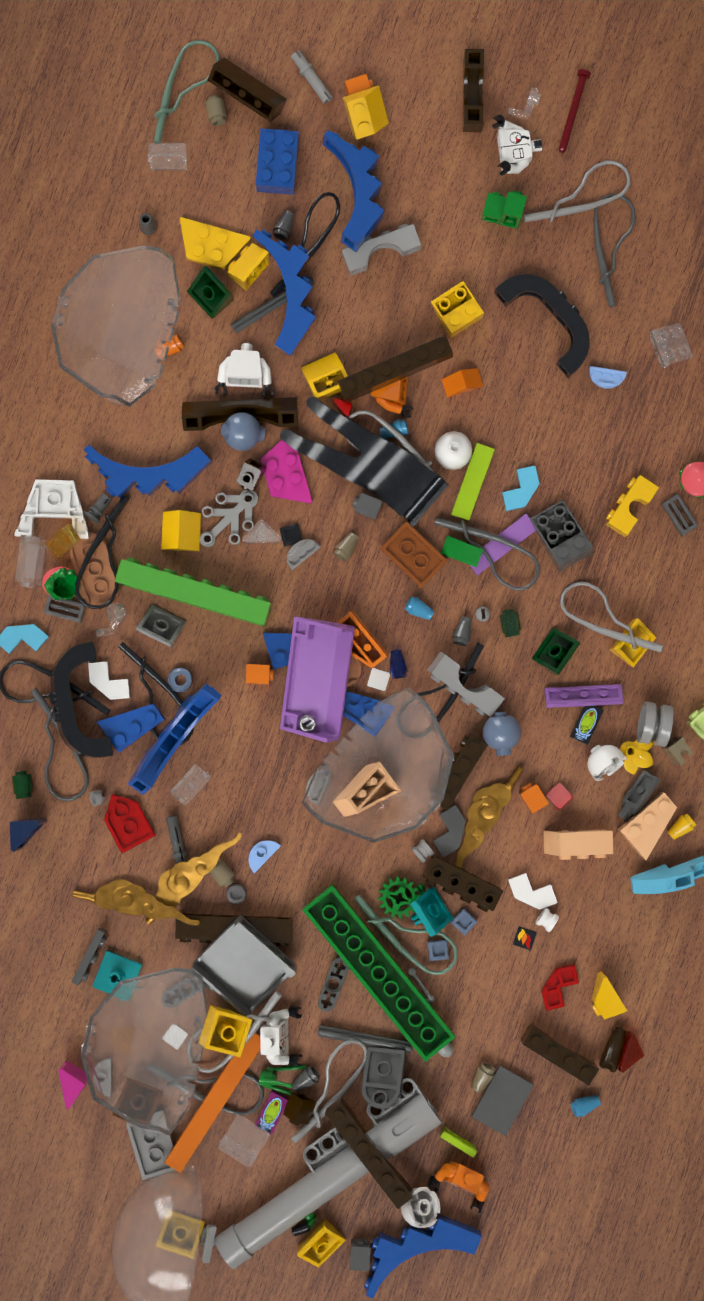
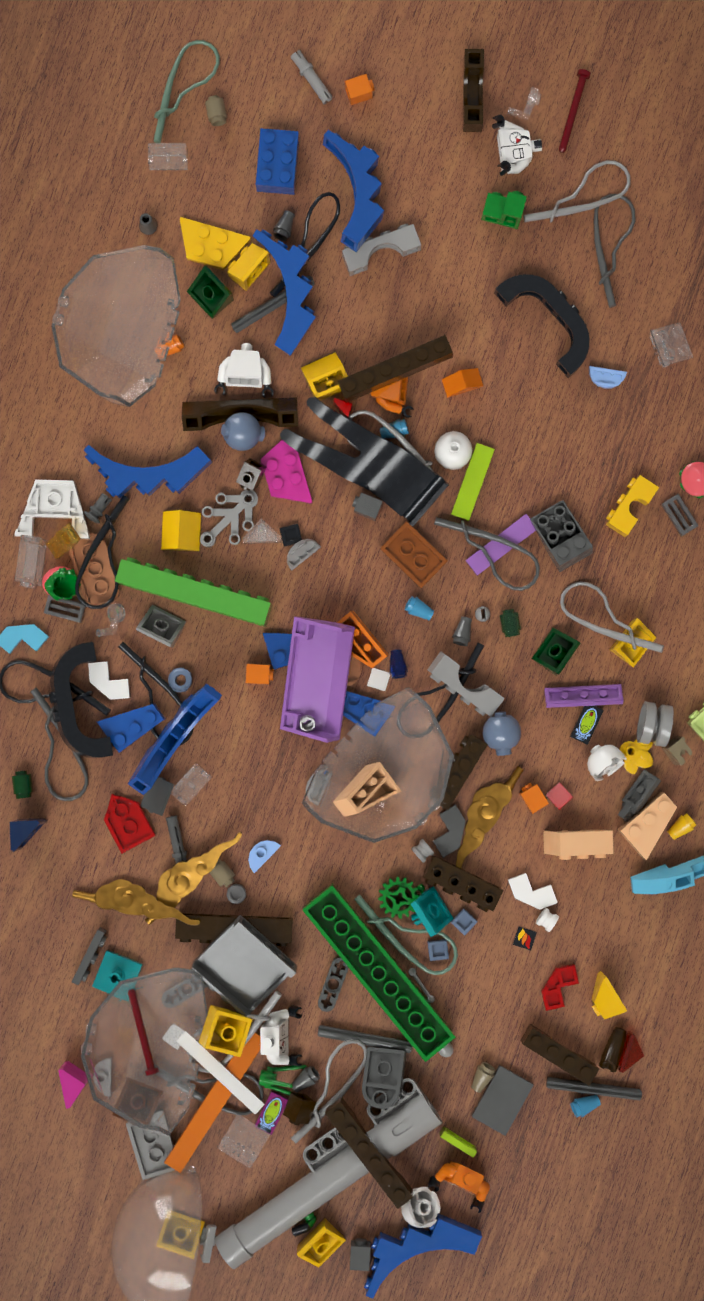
(96, 797): light grey hinge -> none
(151, 1069): none -> dark red bar
(158, 796): none -> dark grey piece
(220, 1072): none -> white sticker
(246, 89): dark brown brick -> none
(346, 547): dark tan cone -> none
(366, 112): yellow slope -> none
(457, 309): yellow slope -> none
(461, 551): green slope -> none
(528, 484): medium azure tile -> none
(594, 1088): none -> dark grey axle

